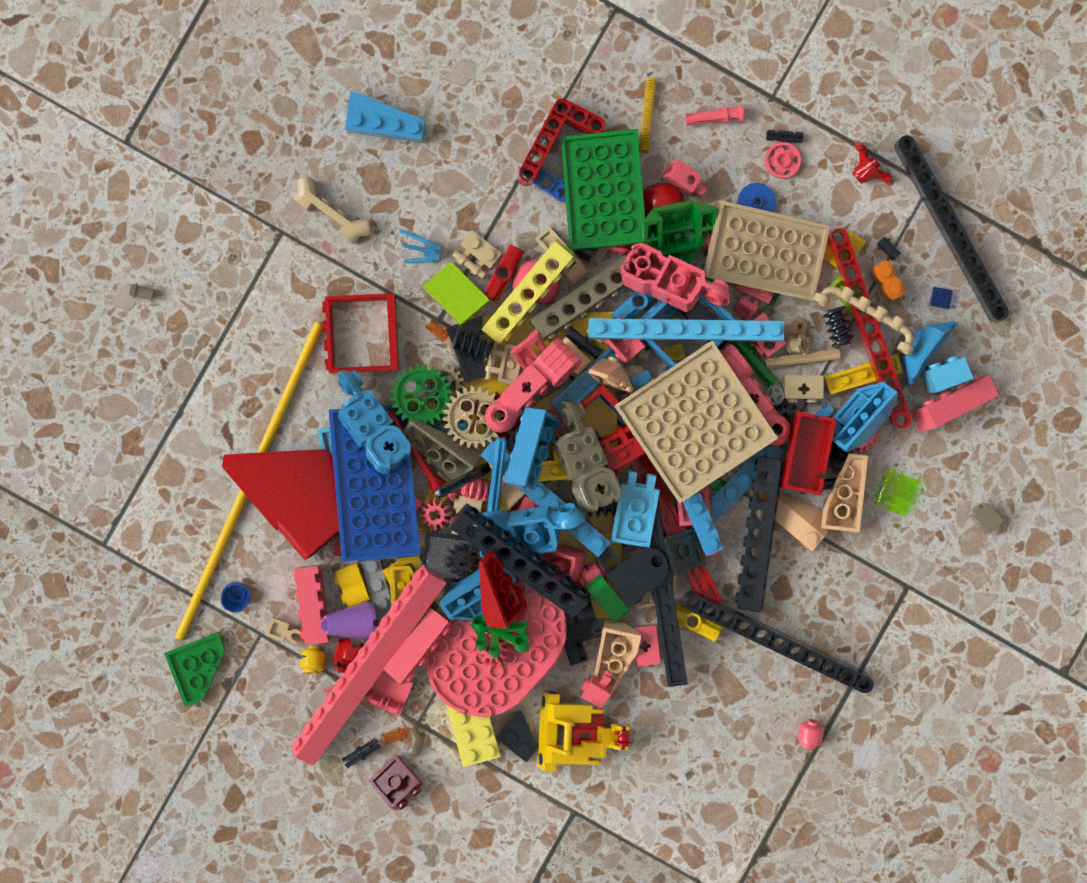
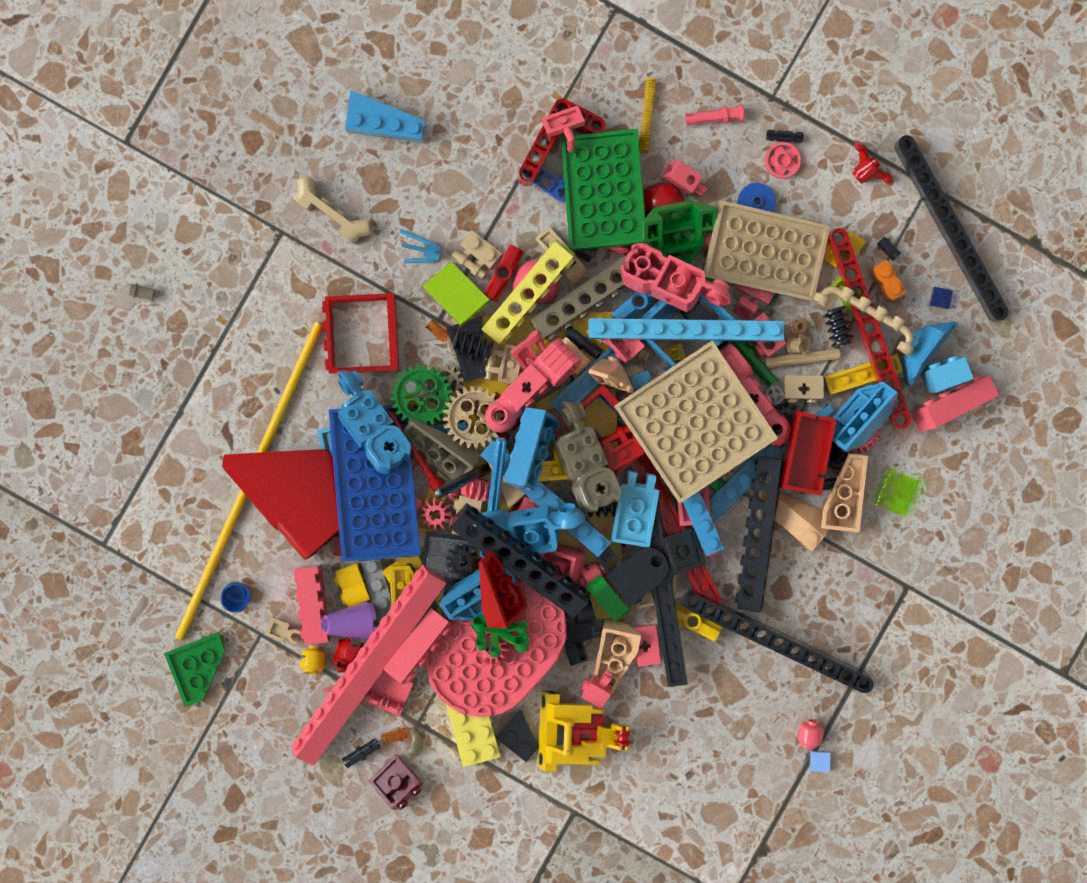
(564, 123): none -> coral plate
(819, 761): none -> light blue tile
(985, 517): dark tan brick -> none

